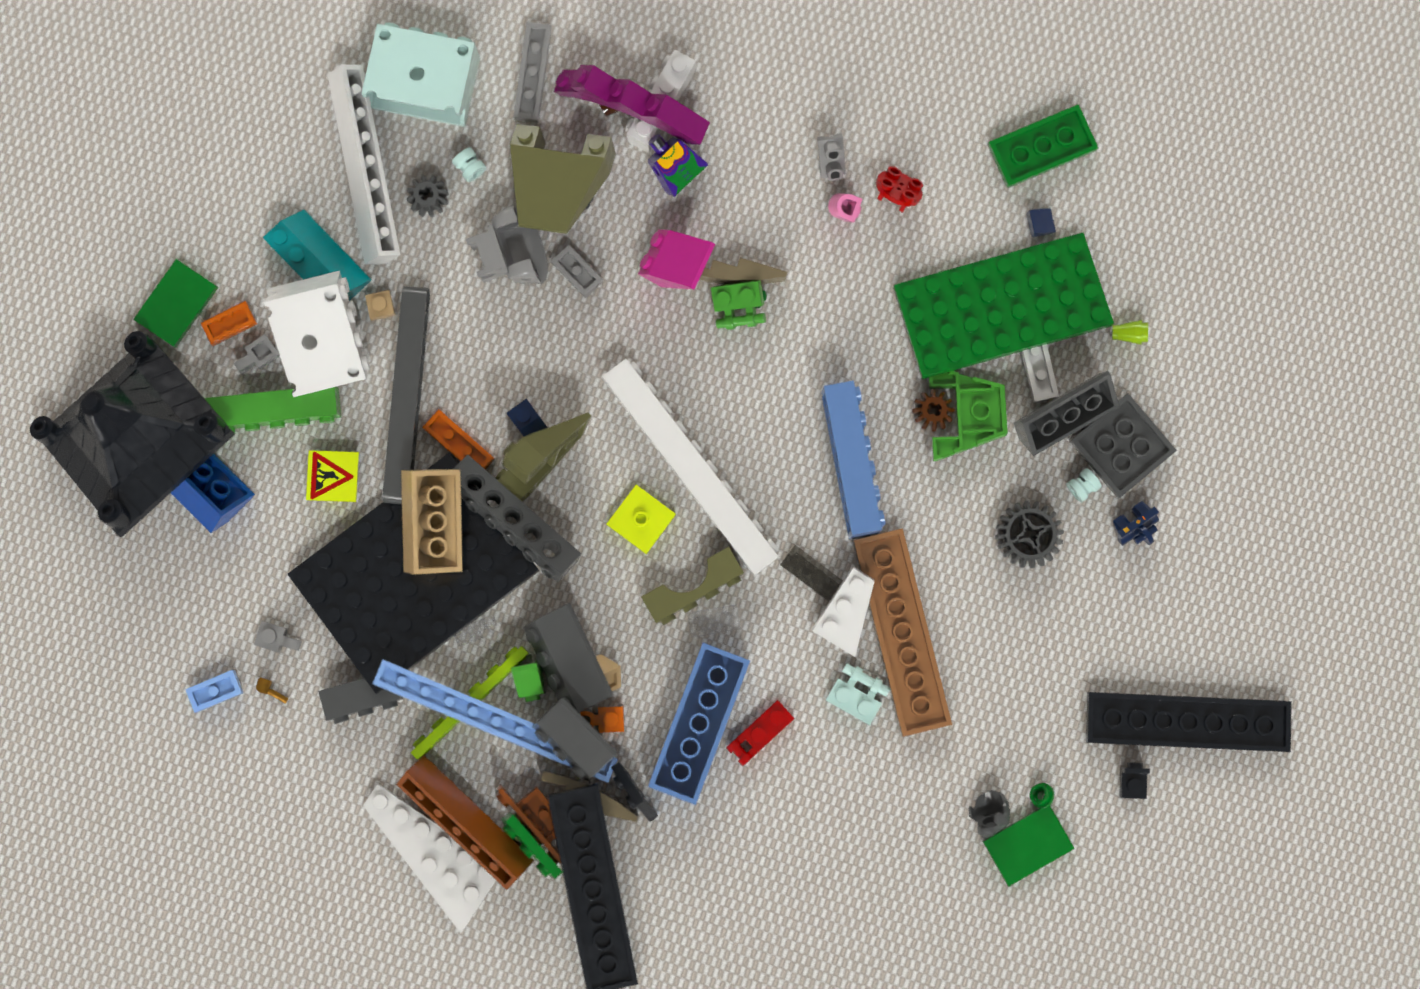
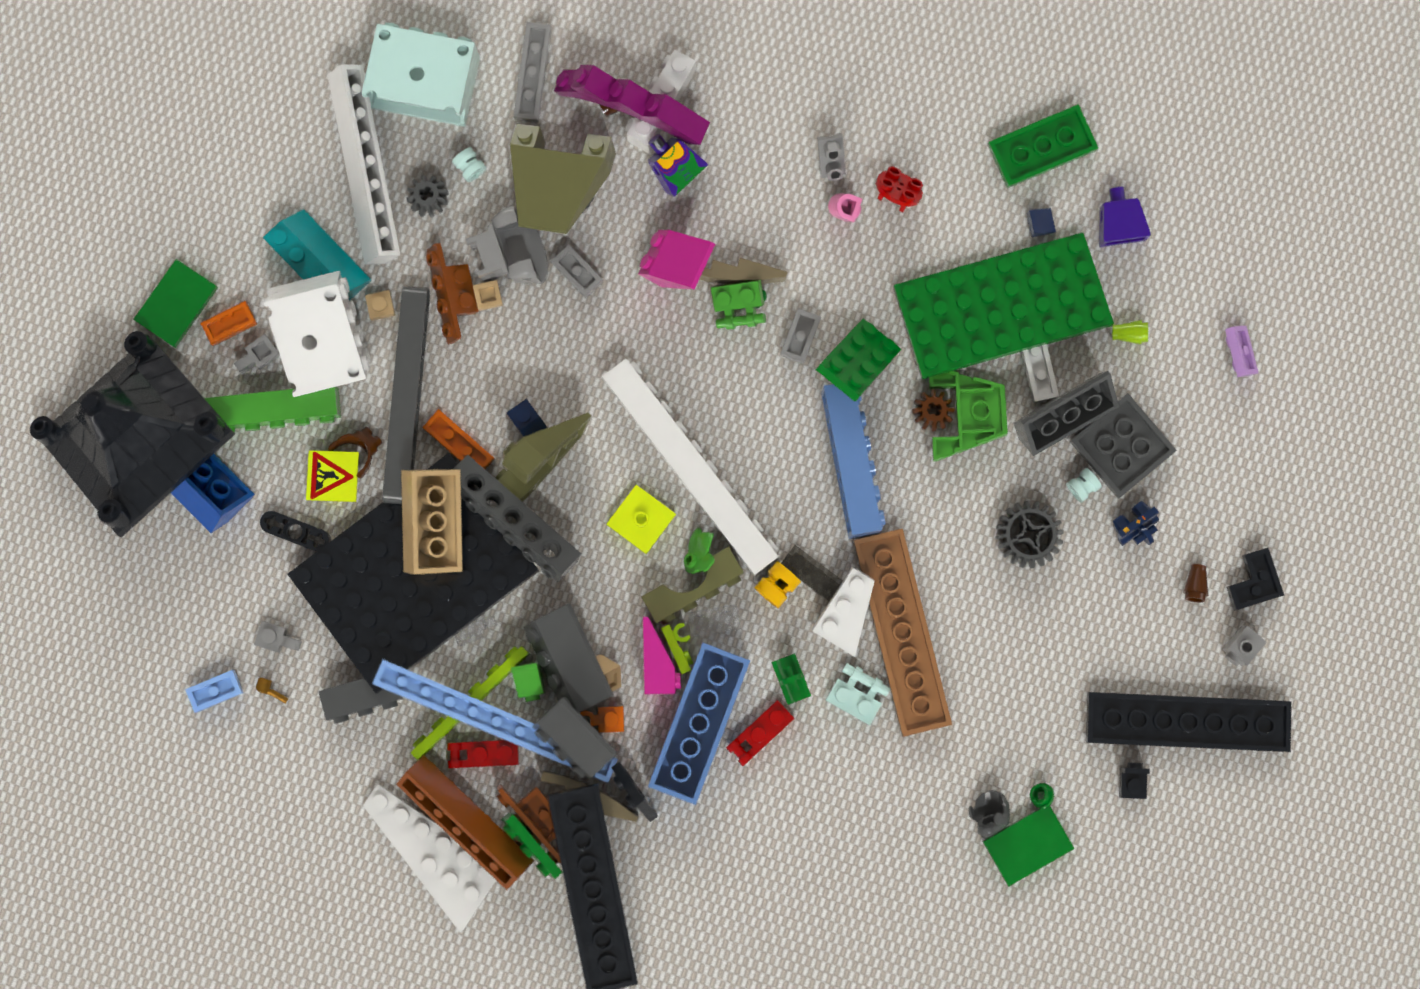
(281, 519): none -> black beam
(364, 440): none -> reddish brown helmet
(453, 292): none -> dark orange bracket
(483, 754): none -> red plate
(487, 295): none -> tan plate
(659, 671): none -> dark pink slope
(682, 658): none -> lime plate
(698, 555): none -> bright green plate
(773, 593): none -> yellow wheel
(791, 679): none -> green hips
(800, 336): none -> light grey plate
(858, 359): none -> green plate
(1122, 220): none -> dark purple torso
(1196, 585): none -> reddish brown cone
(1241, 350): none -> lavender plate
(1243, 646): none -> light grey brick
(1261, 586): none -> black plate

